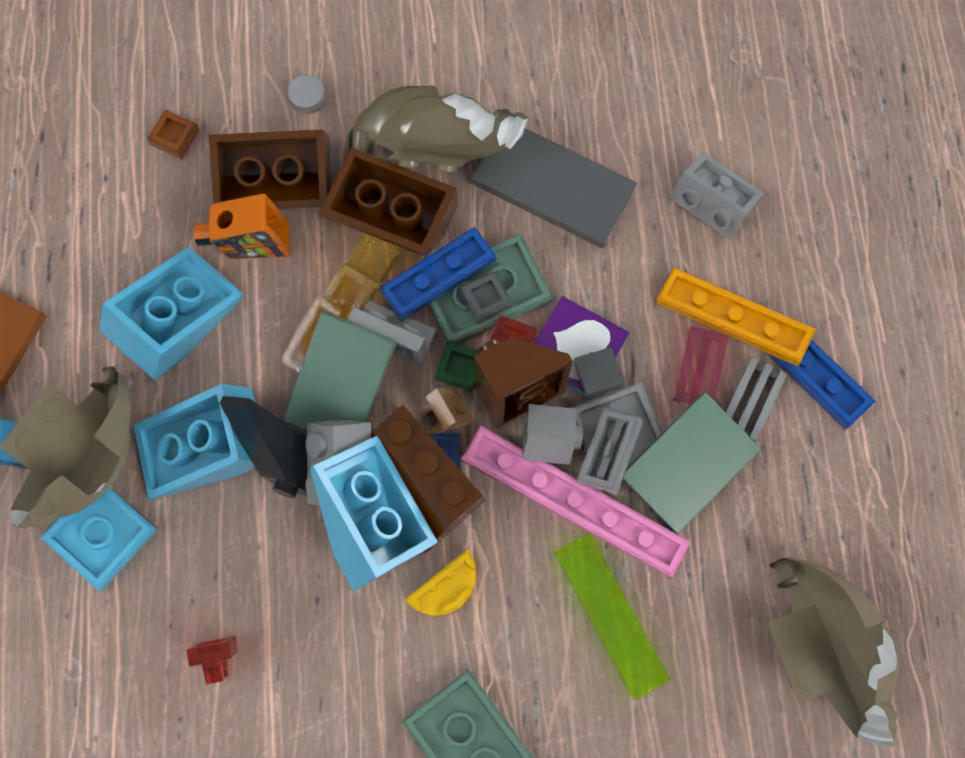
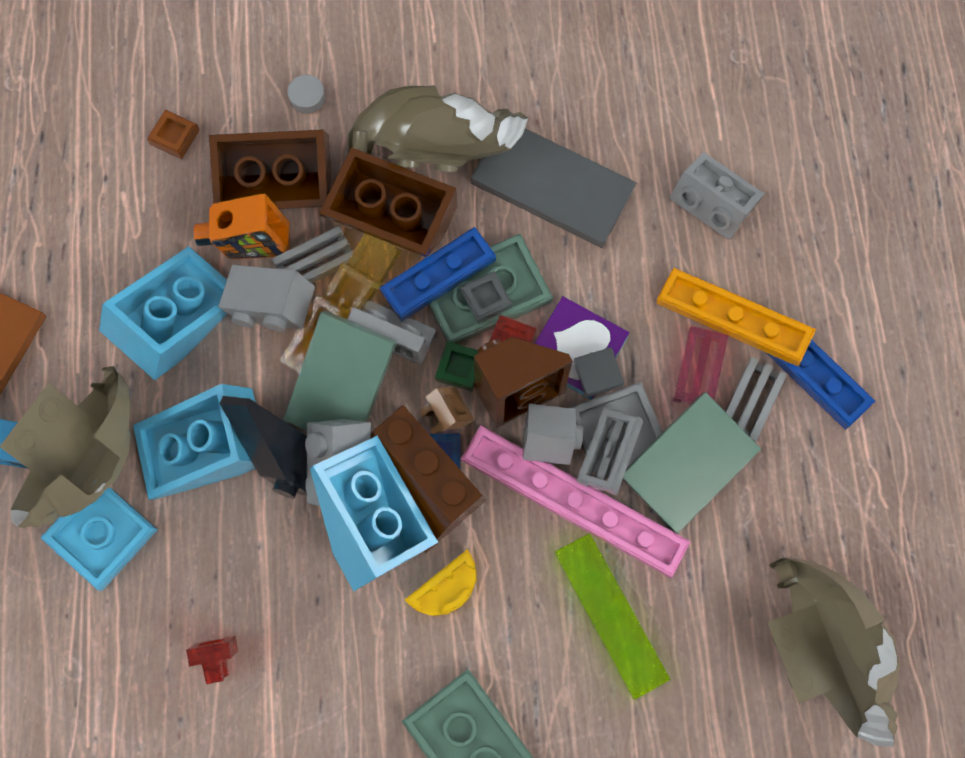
(266, 297): none -> light grey brick
(312, 246): none -> light grey tile

